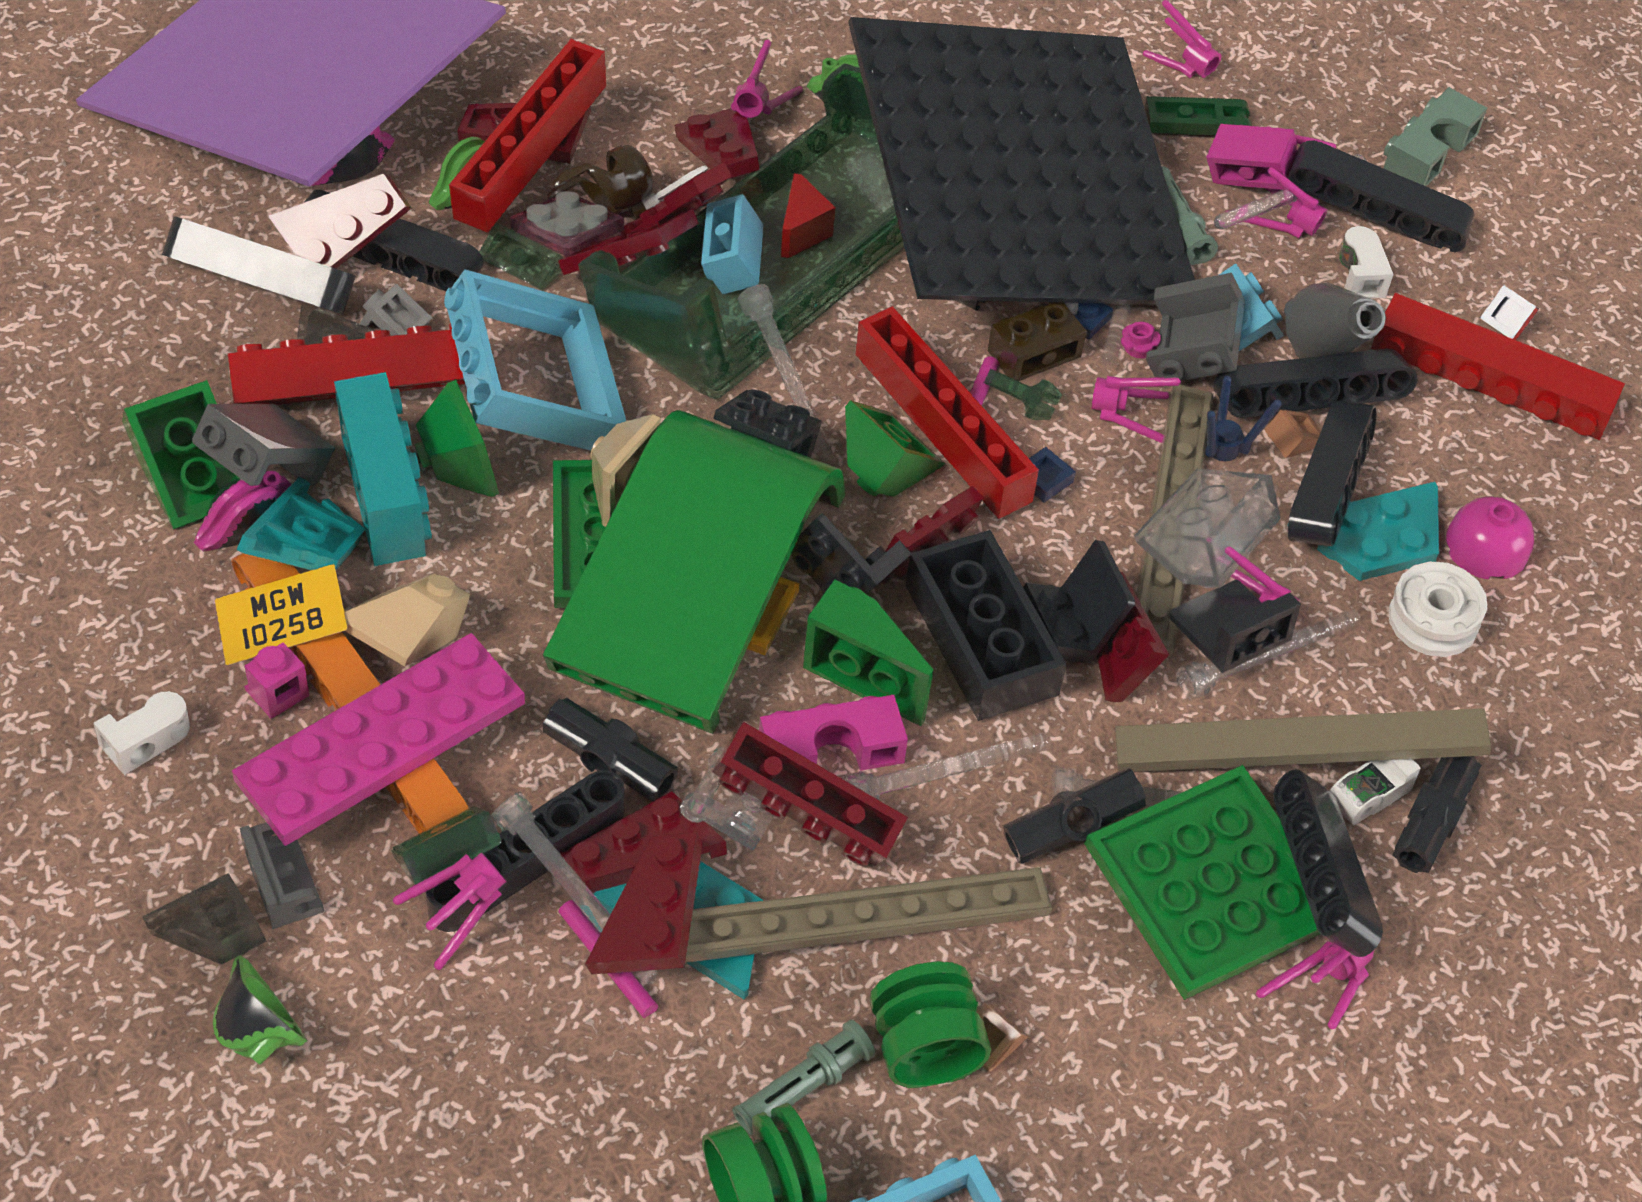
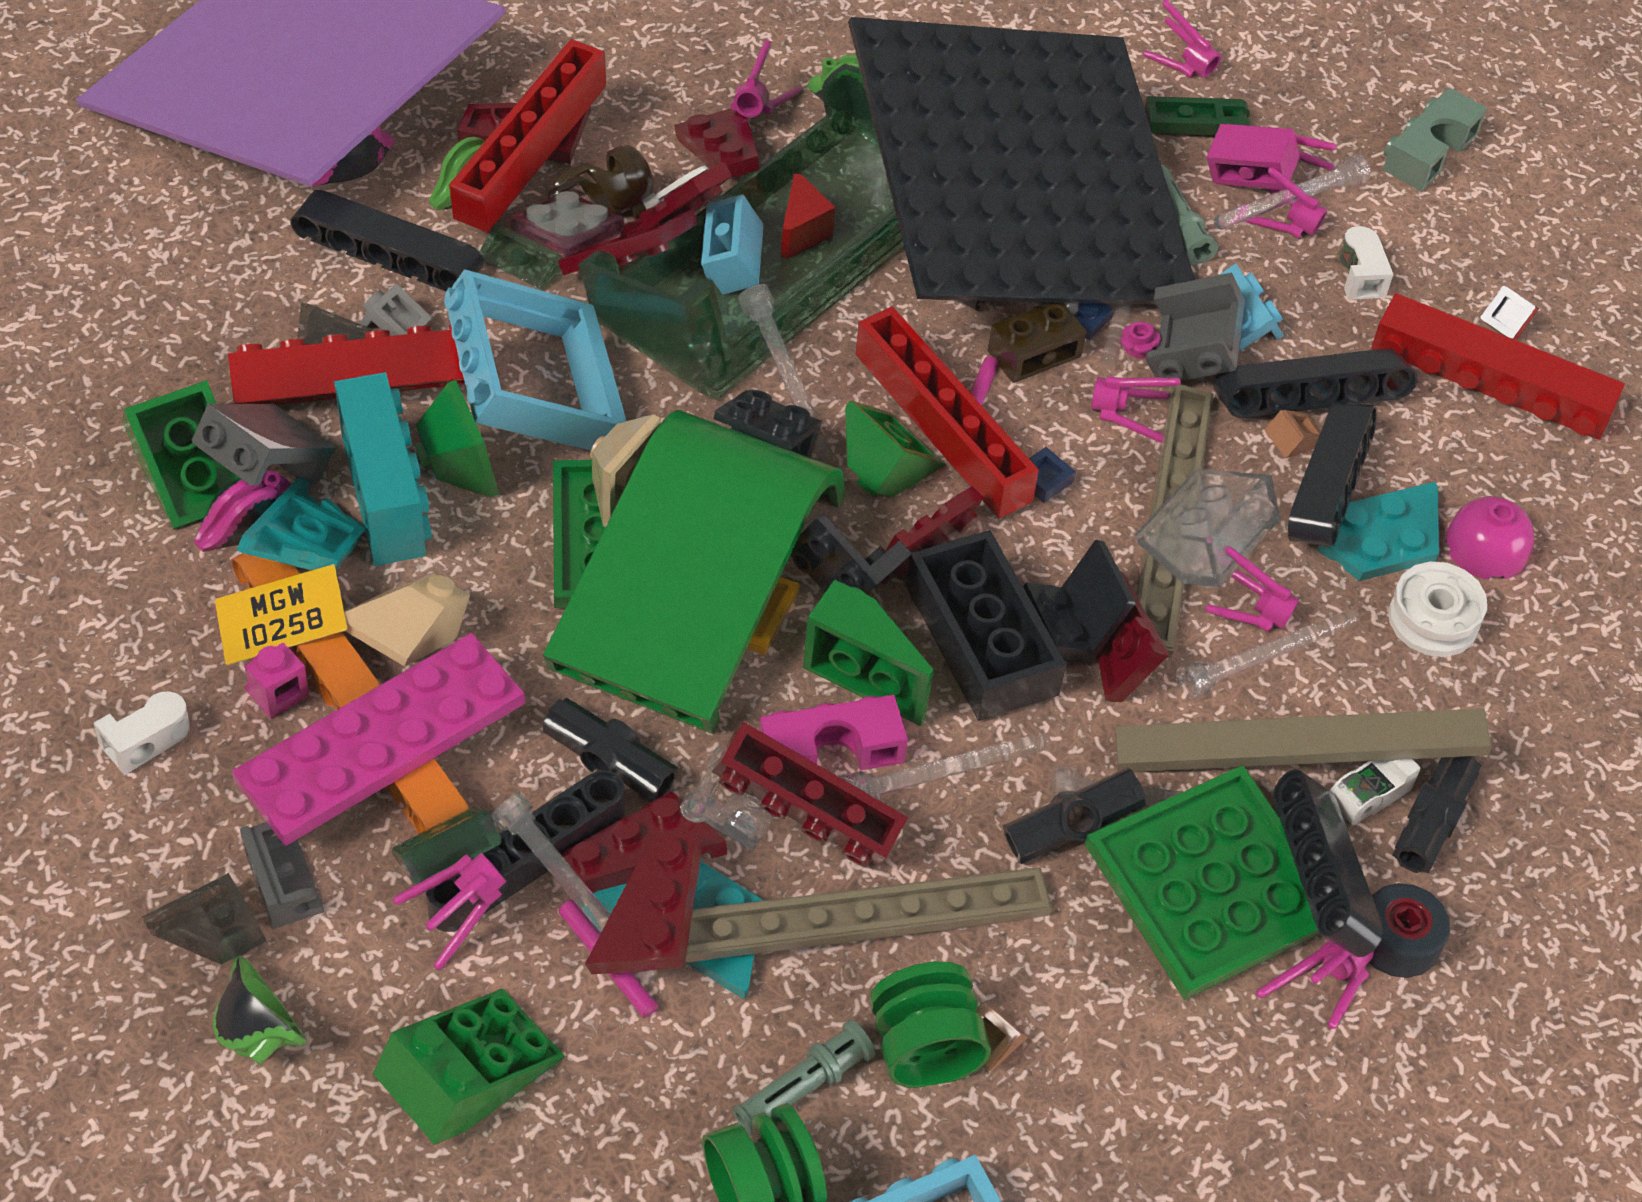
(258, 265): beam -> none
(341, 222): wing -> none
(464, 1063): none -> green slope
(1027, 394): clear green bar -> none
(1225, 436): dark blue plant -> none
(1234, 625): black bracket -> none
(1331, 320): dark grey cone -> none
(1381, 196): black beam -> none
(1405, 950): none -> black wheel

